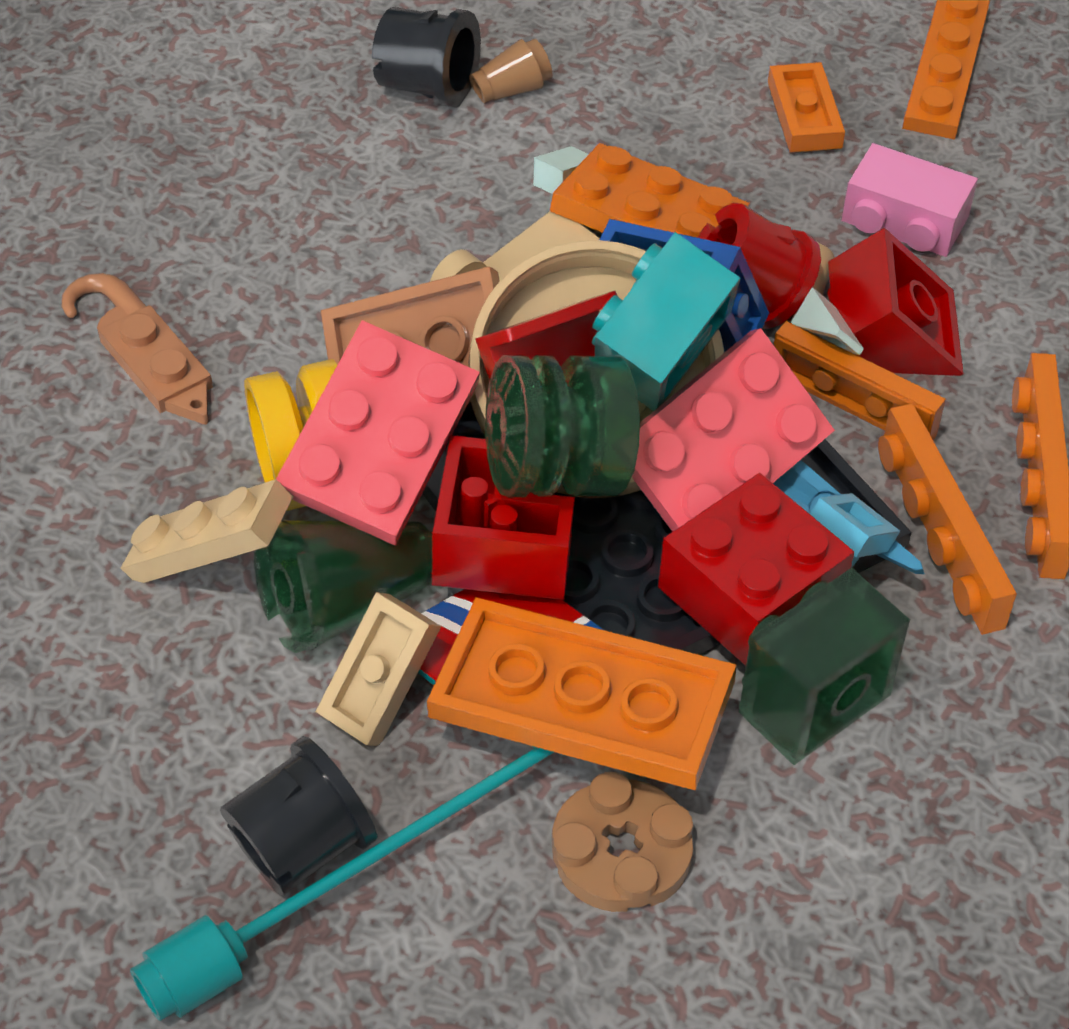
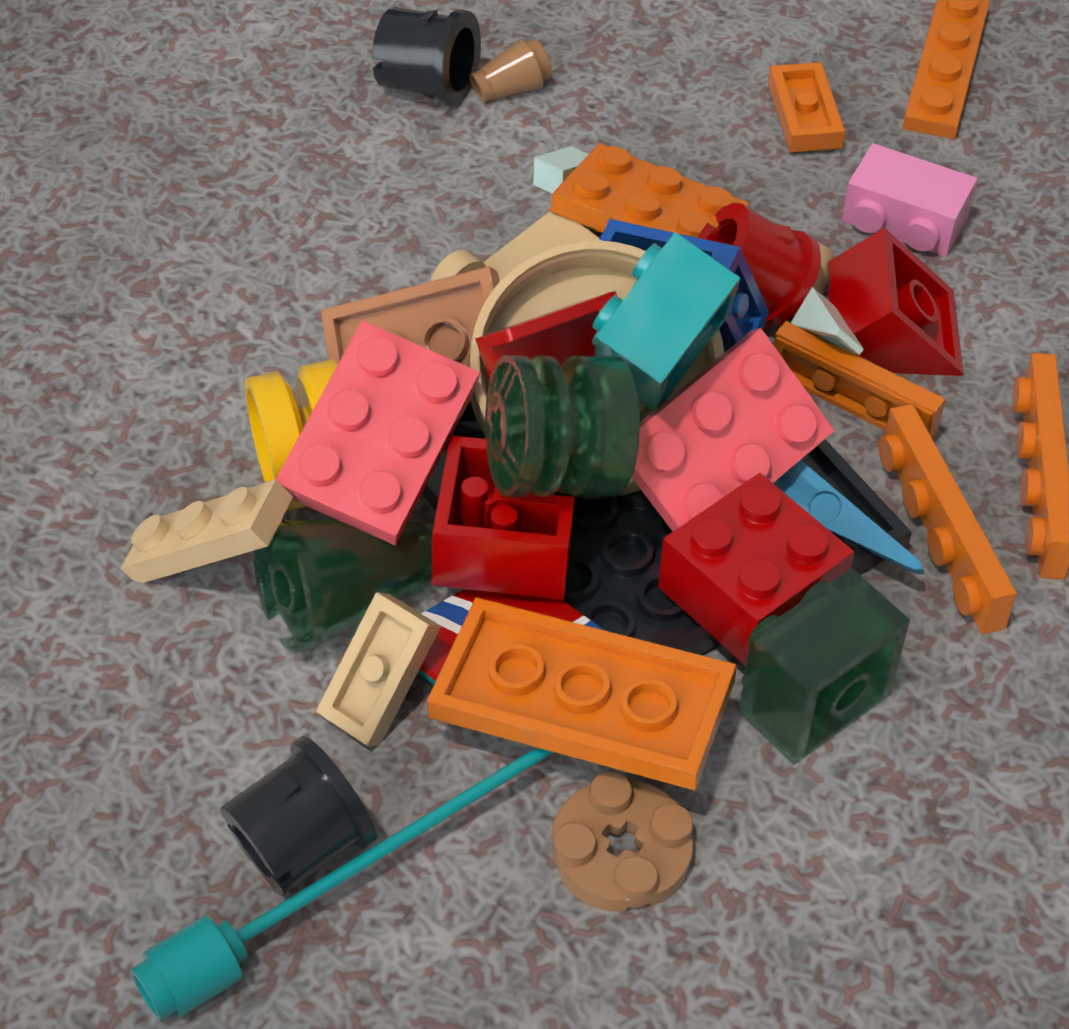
(146, 348): nougat plate -> none
(855, 524): medium azure tile -> none

